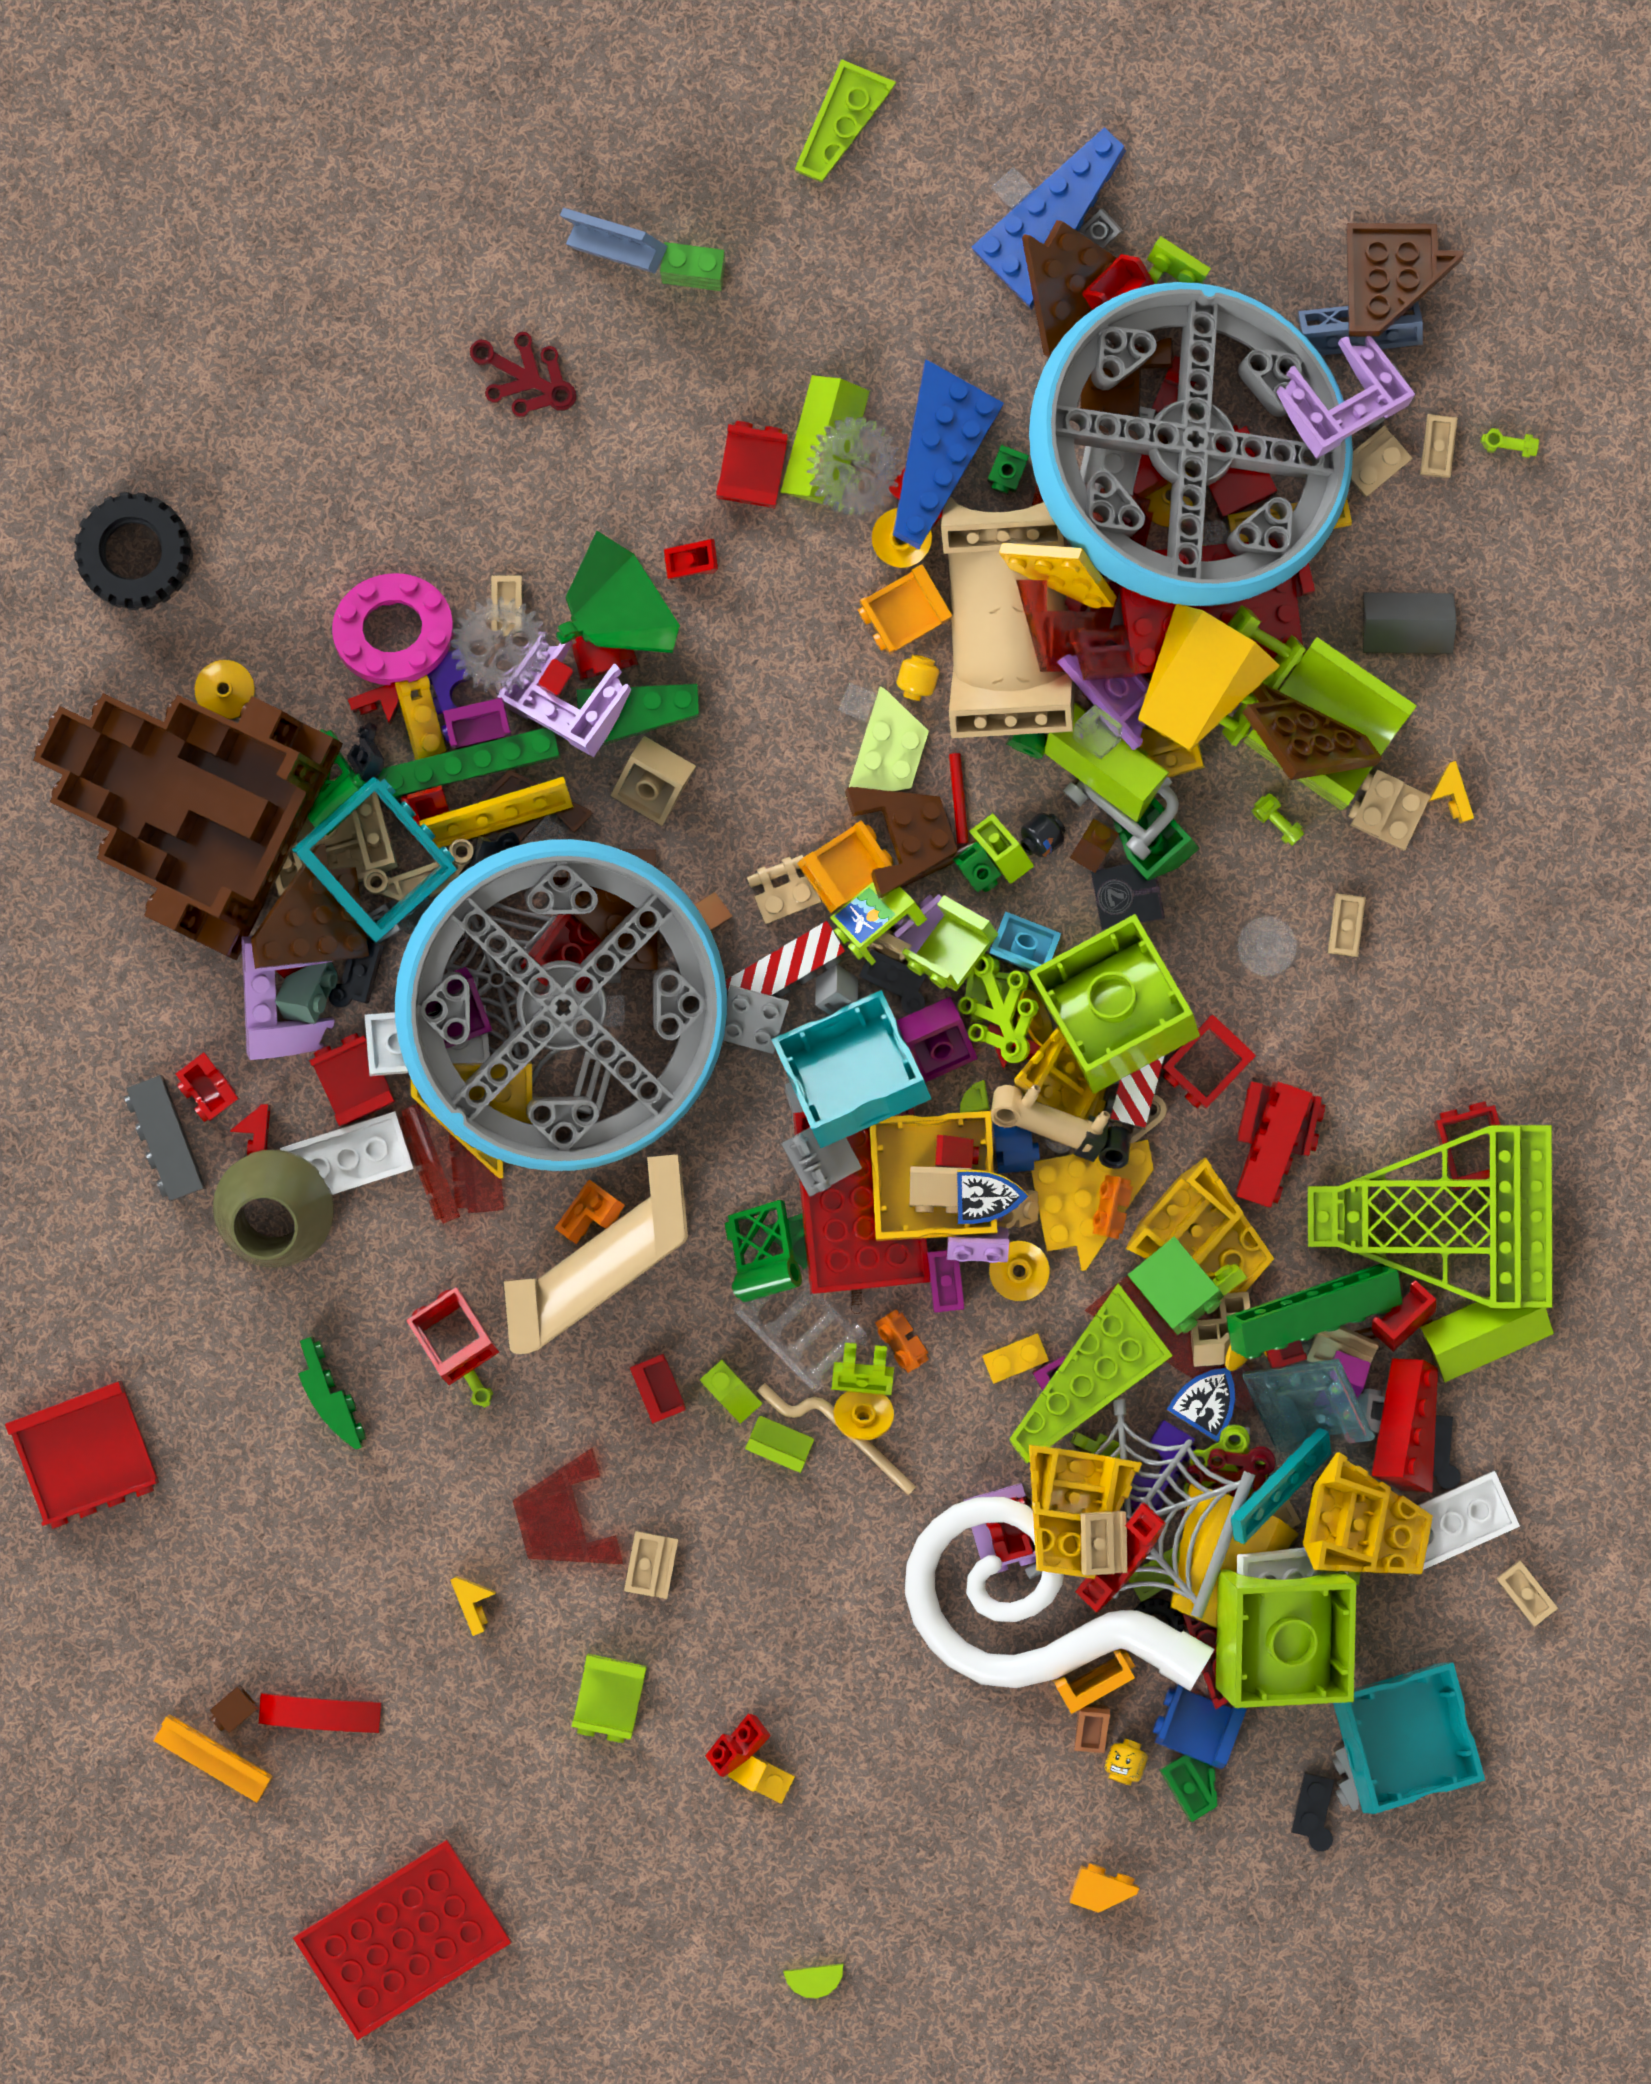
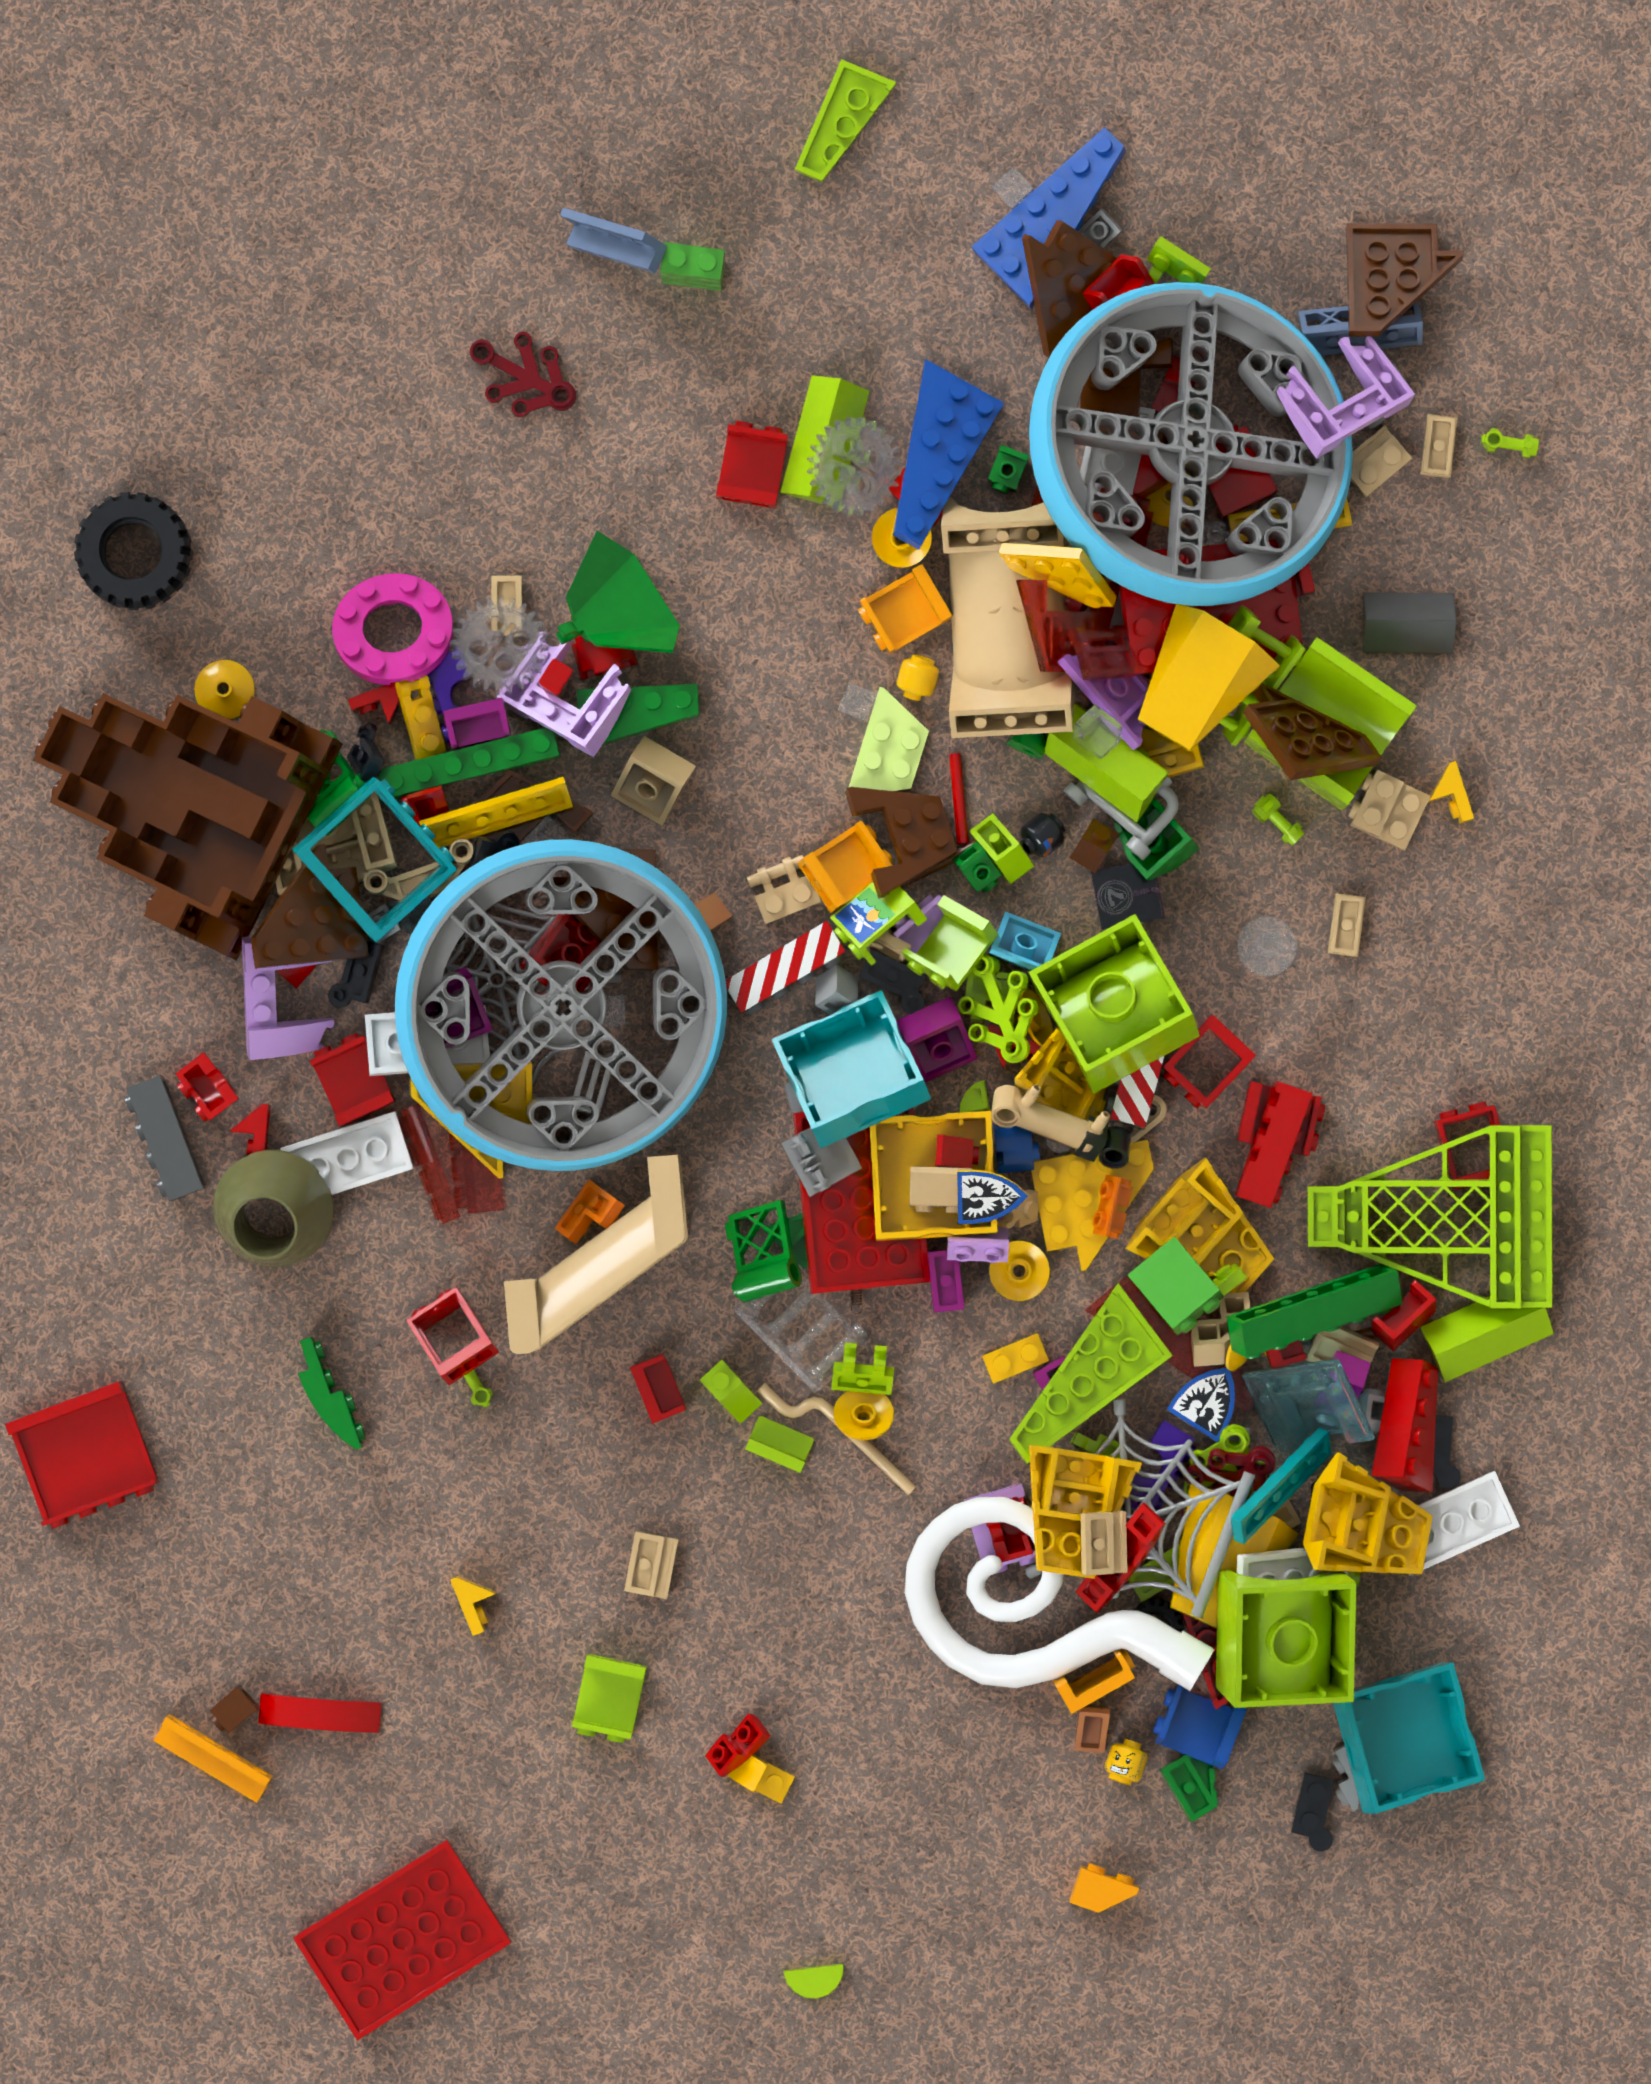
(306, 992): sand green slope -> none
(552, 1519): clear red wing -> none
(691, 559): red slope -> none
(753, 1018): light grey hinge -> none
(908, 1353): orange hinge -> none
(1526, 1593): tan plate -> none

